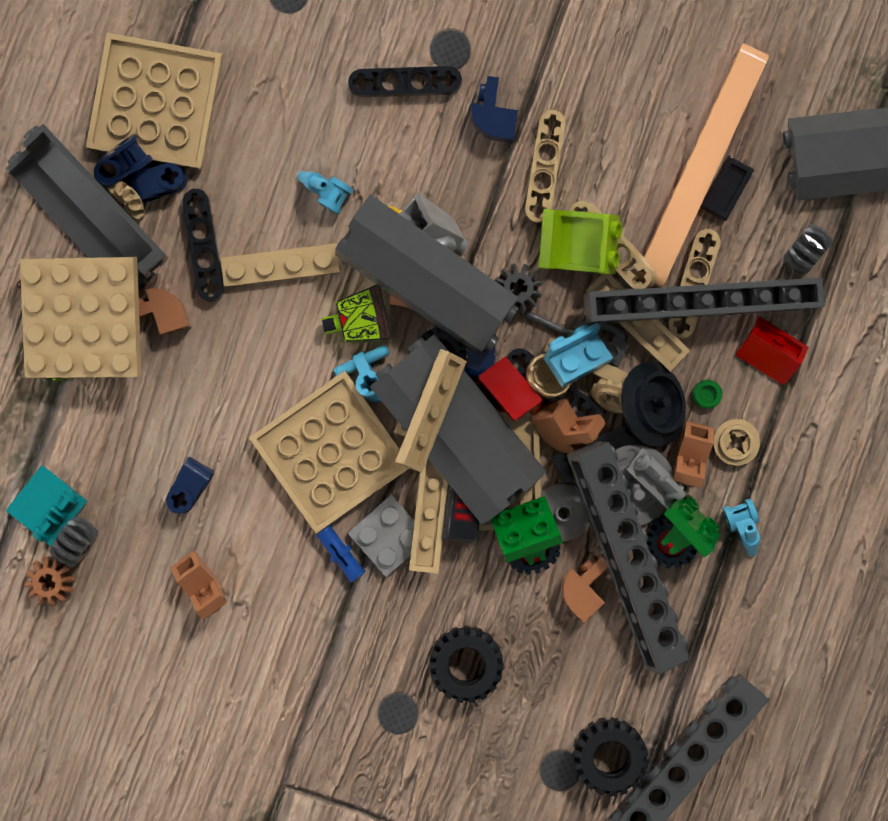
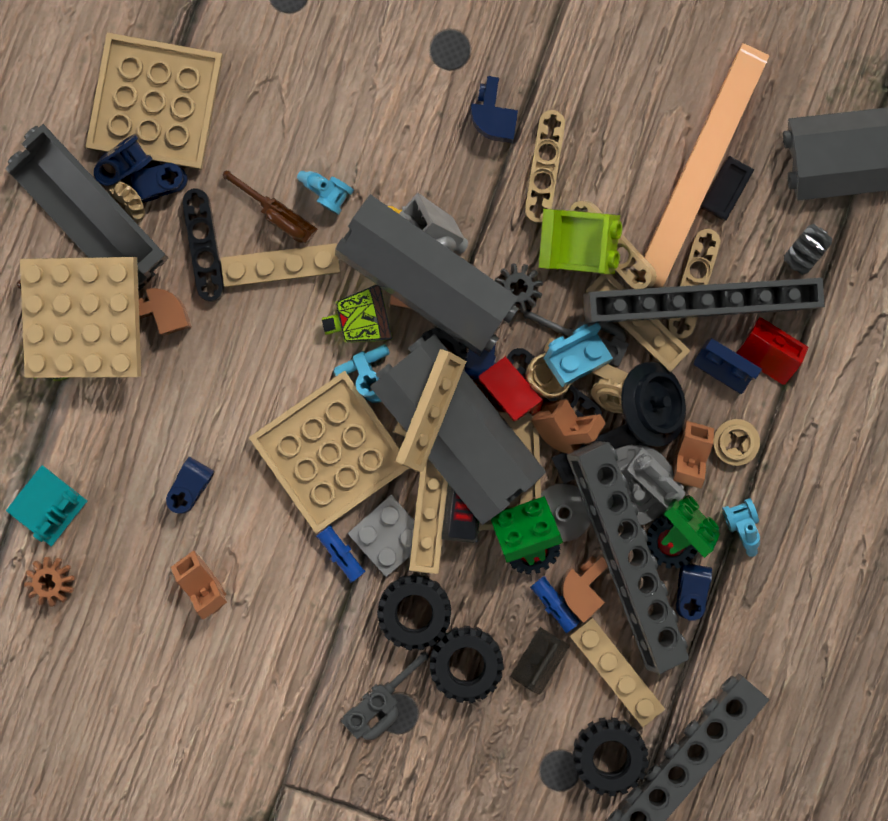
(74, 541): dark grey gear -> none
(278, 213): none -> reddish brown piece
(379, 699): none -> dark grey piece
(405, 87): black beam -> none
(409, 637): none -> black tyre
(540, 661): none -> clear smoke slope
(555, 604): none -> blue pin
(617, 672): none -> tan plate
(693, 584): none -> dark blue piece
(707, 394): green tile -> none
(726, 366): none -> dark blue bracket

